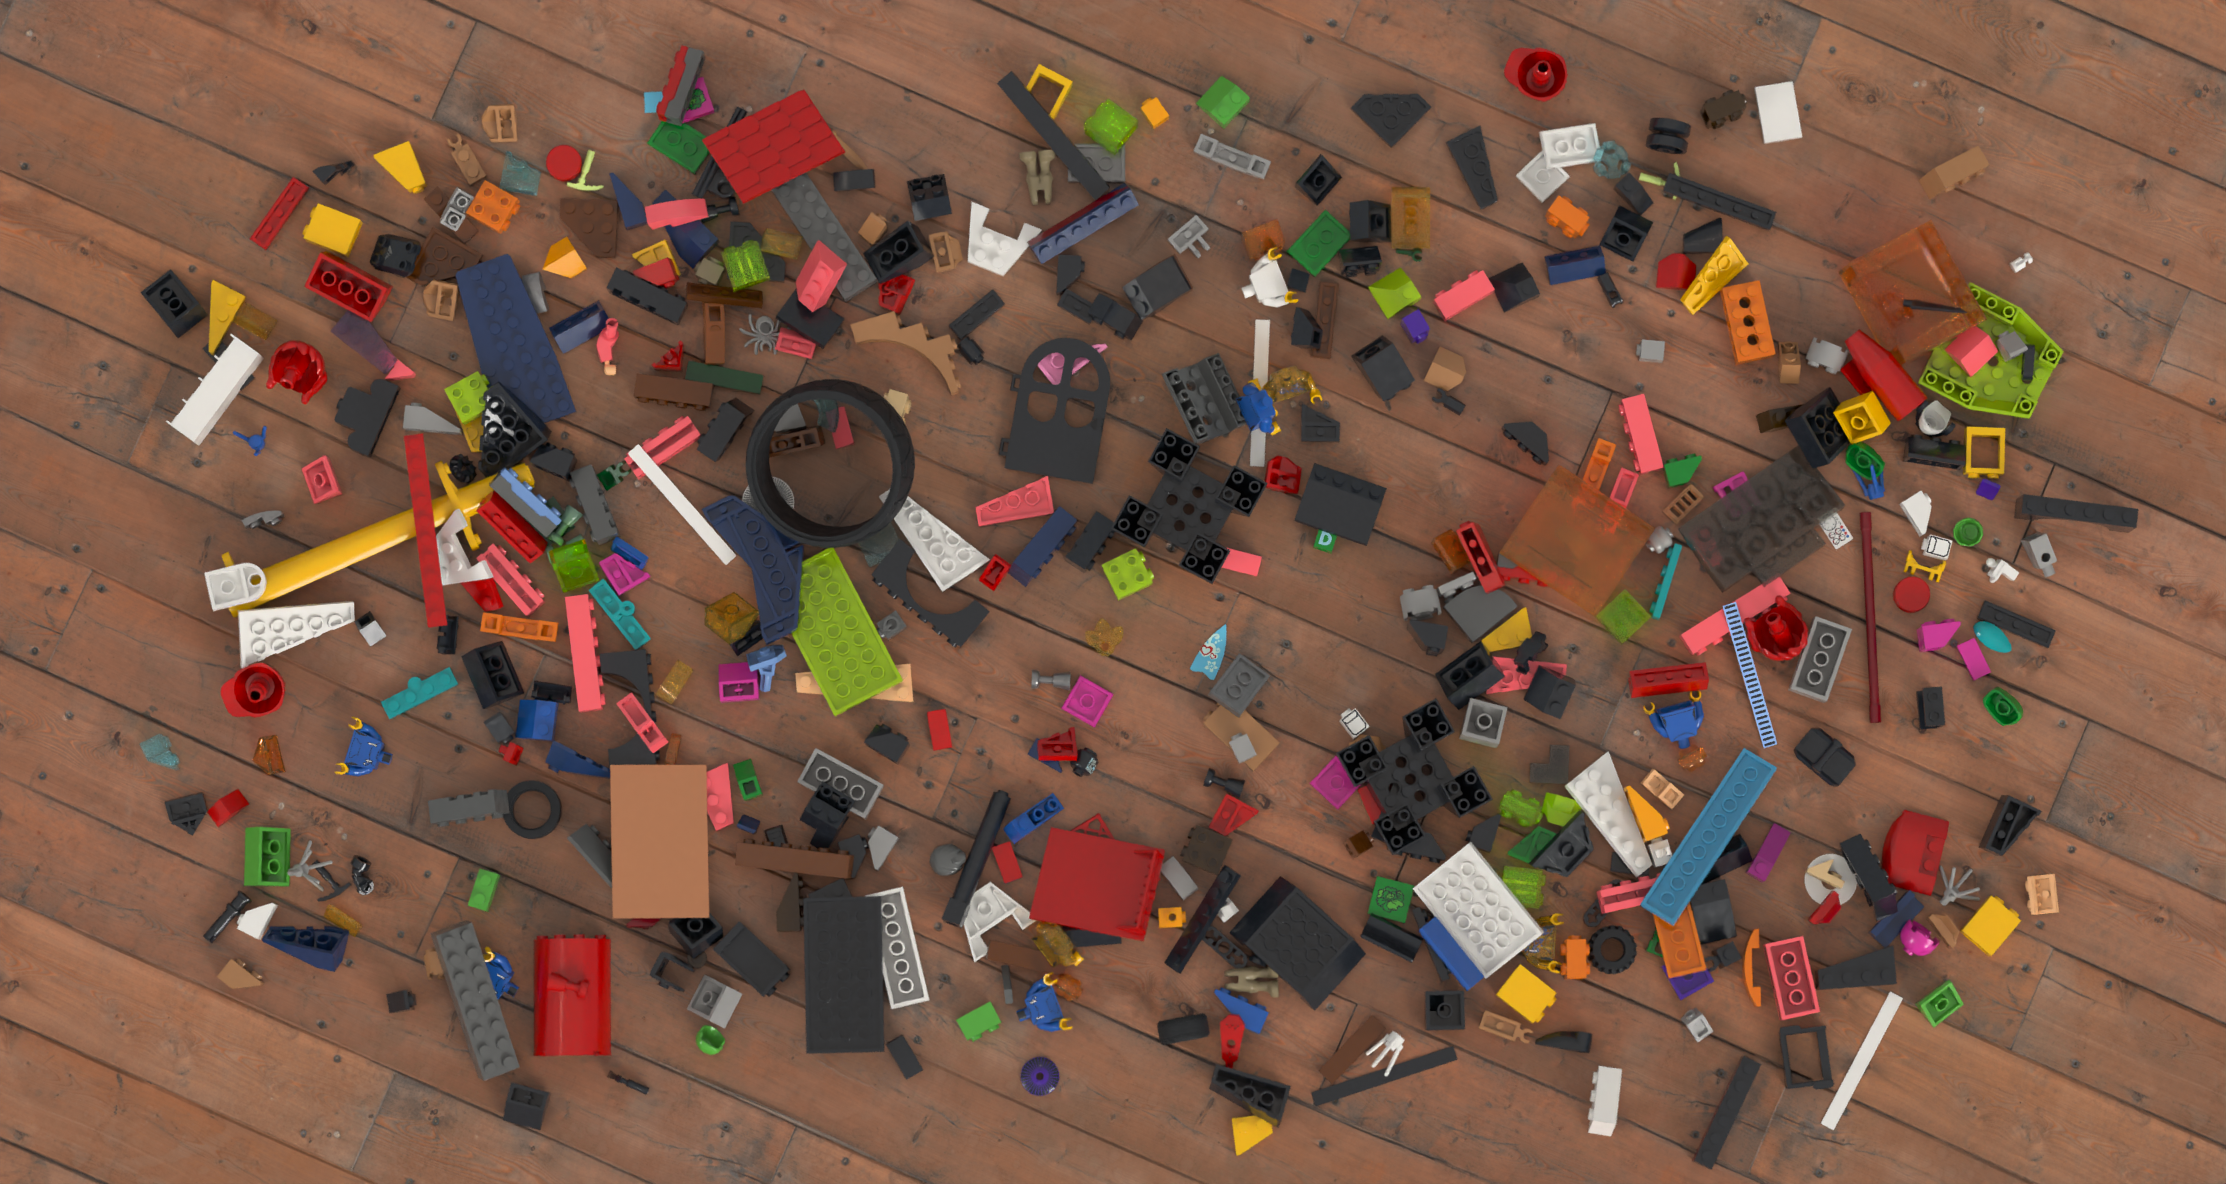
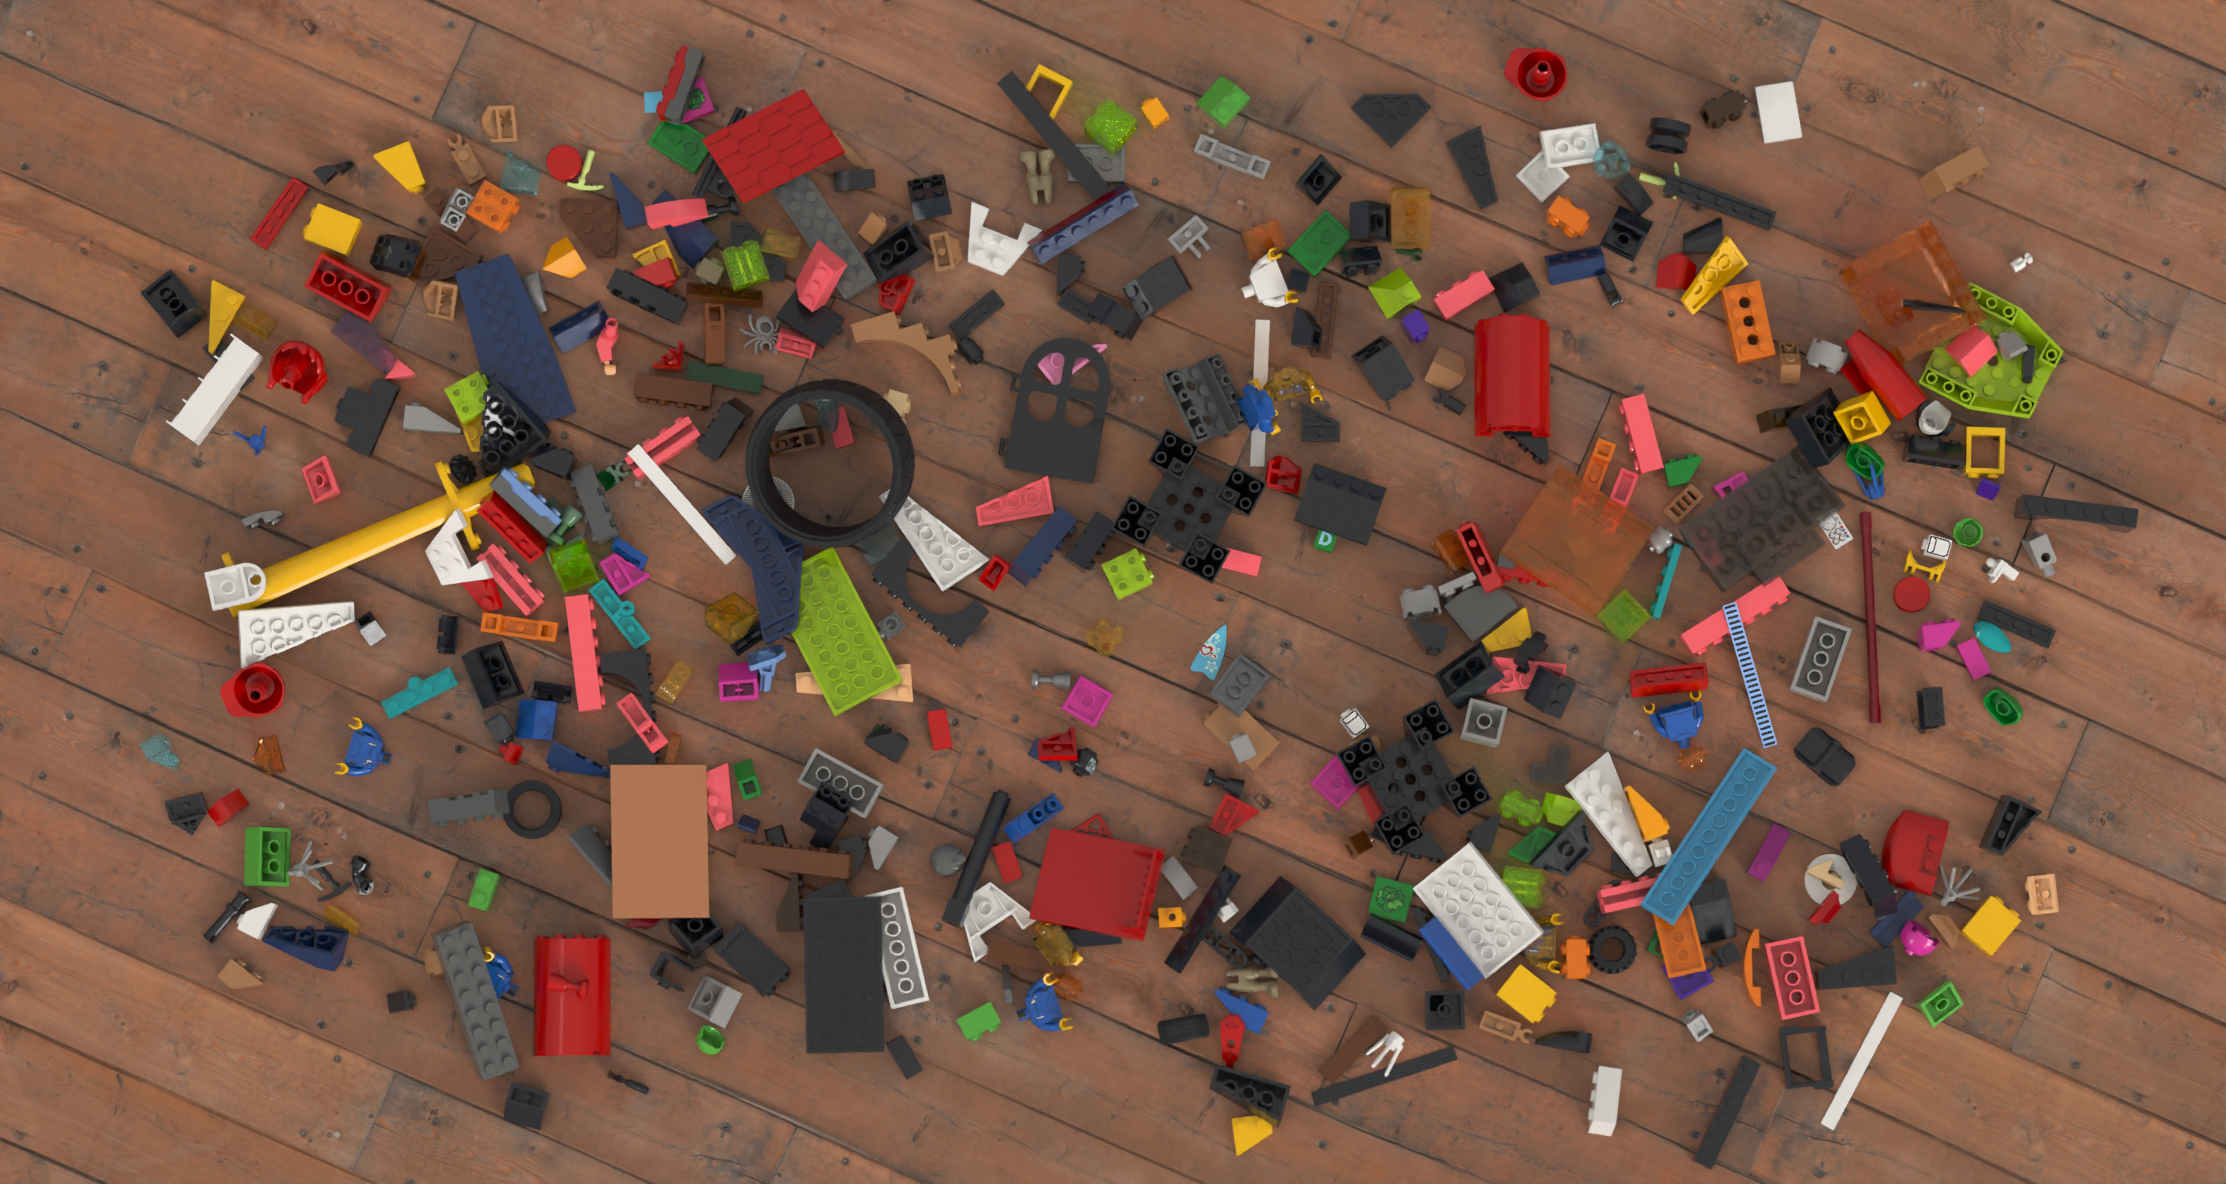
(425, 530): red brick -> none
(1036, 1086): dish -> none
(1512, 375): none -> red cylinder
(1650, 351): light grey brick -> none
(1662, 789): light nougat slope -> none
(1733, 856): black panel -> none
(1778, 632): red piece -> none
(1918, 511): white slope -> none

